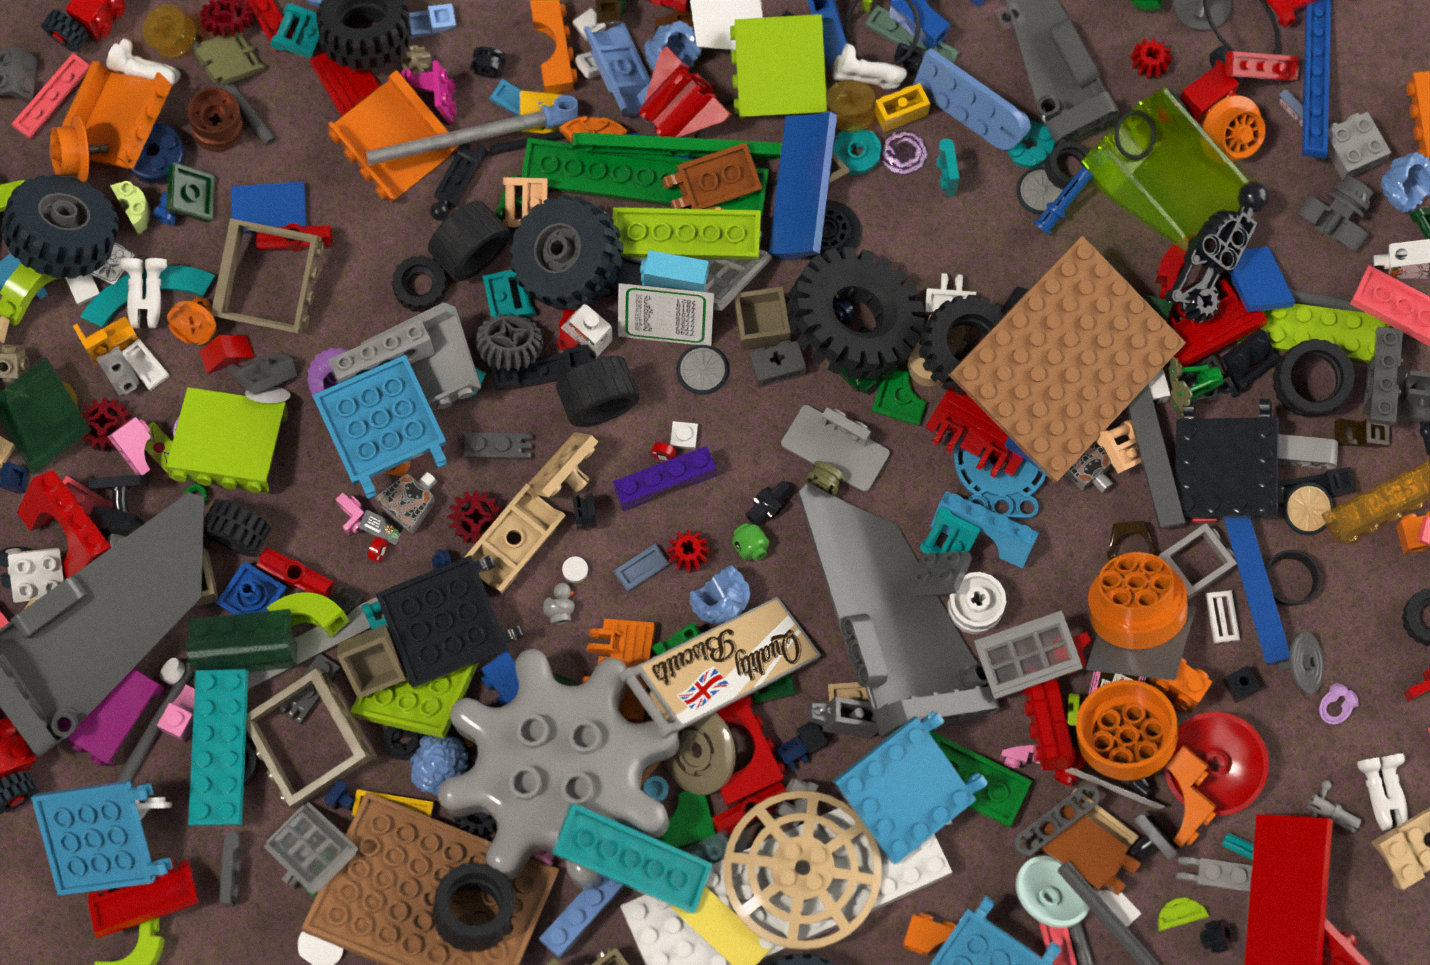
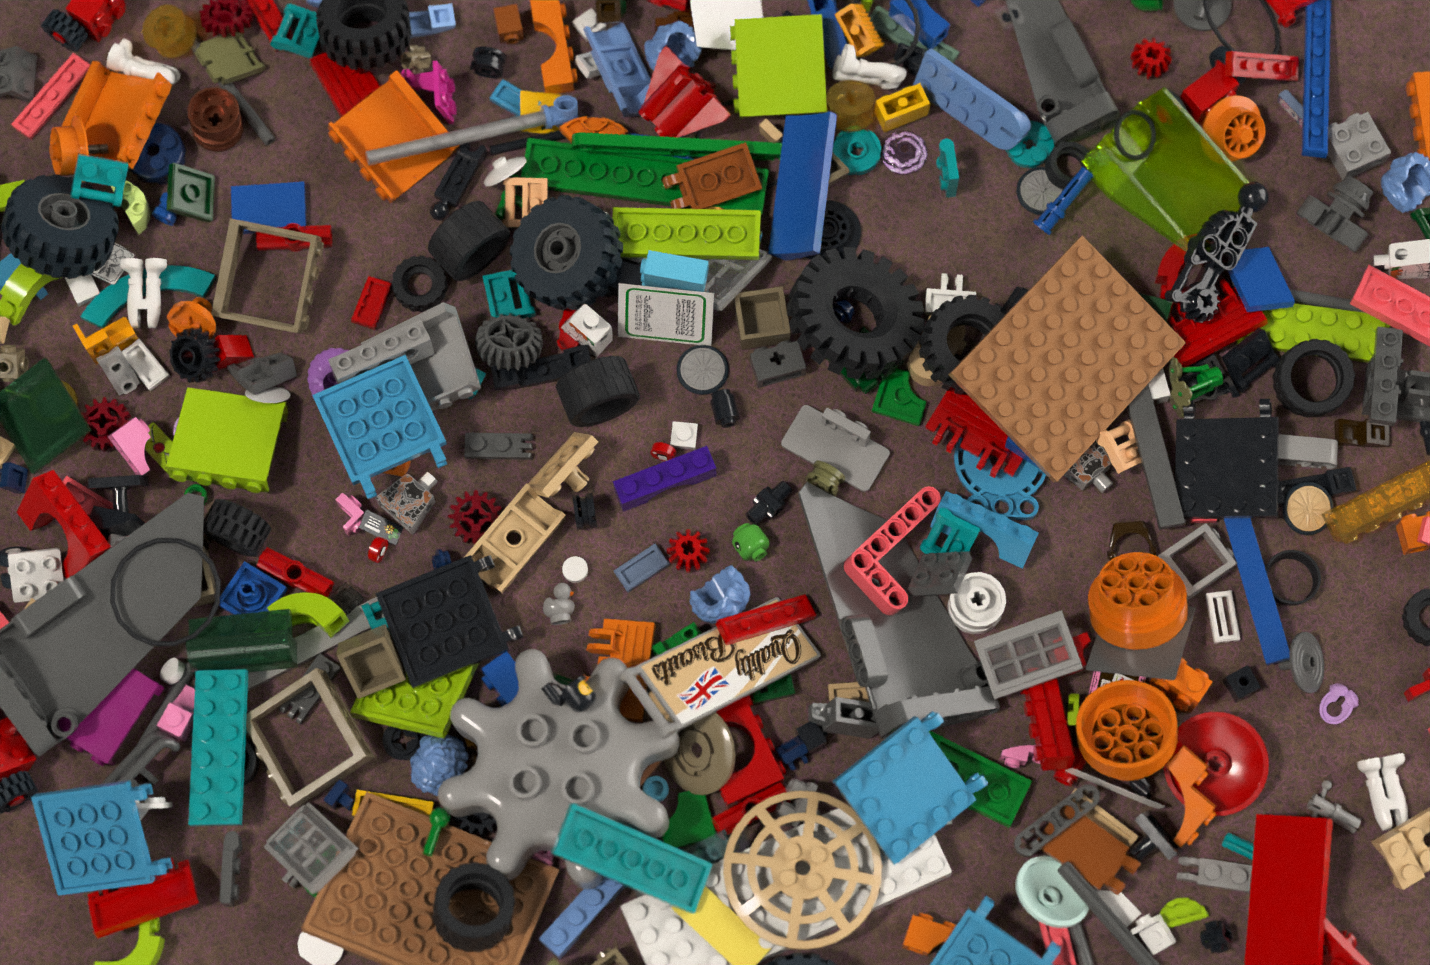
(99, 171): none -> teal plate
(141, 756): none -> dark grey piece
(184, 639): none -> black piece
(194, 355): none -> black gear
(371, 302): none -> red plate
(439, 819): none -> green bar
(503, 169): none -> white dish
(508, 24): none -> dark orange brick
(576, 695): none -> black piece
(724, 408): none -> black brick
(765, 619): none -> red tile
(770, 132): none -> tan tile
(859, 29): none -> light orange brick
(885, 541): none -> coral beam
(1154, 933): none -> white bracket

